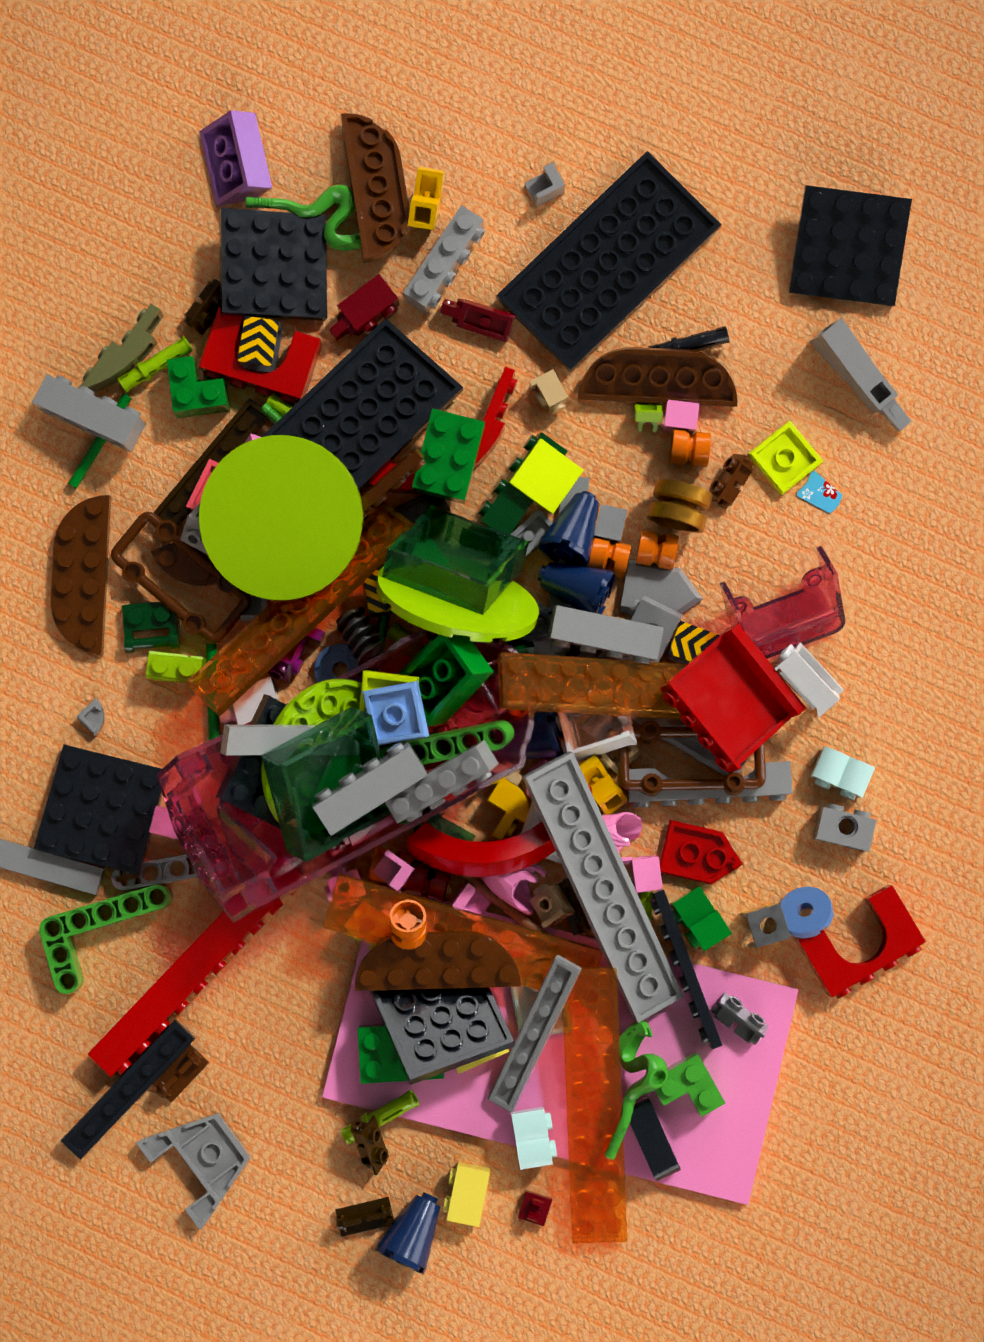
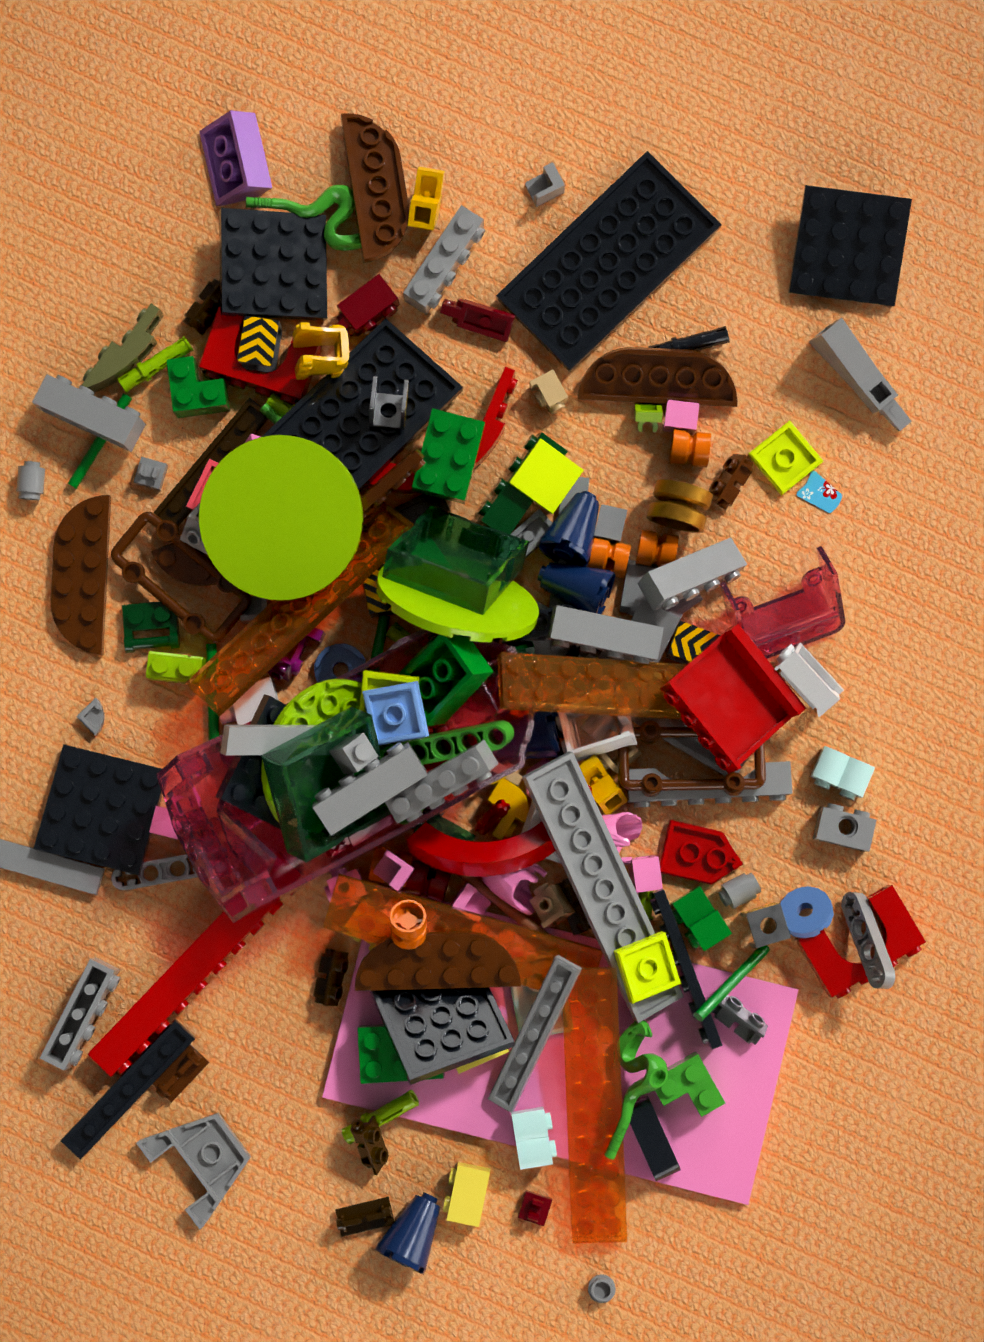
(30, 481): none -> light grey brick
(79, 1014): none -> light grey brick
(93, 921): bright green beam -> none
(150, 473): none -> light grey tile
(308, 336): none -> yellow piece
(335, 965): none -> dark brown hinge
(353, 753): none -> light grey brick
(359, 635): flat silver piece -> none
(378, 400): none -> flat silver piece
(492, 817): none -> red axle
(601, 1288): none -> light grey plate
(647, 967): none -> neon yellow tile
(692, 574): none -> light grey brick
(731, 982): none -> green bar
(739, 890): none -> light grey brick
(879, 969): none -> light grey beam

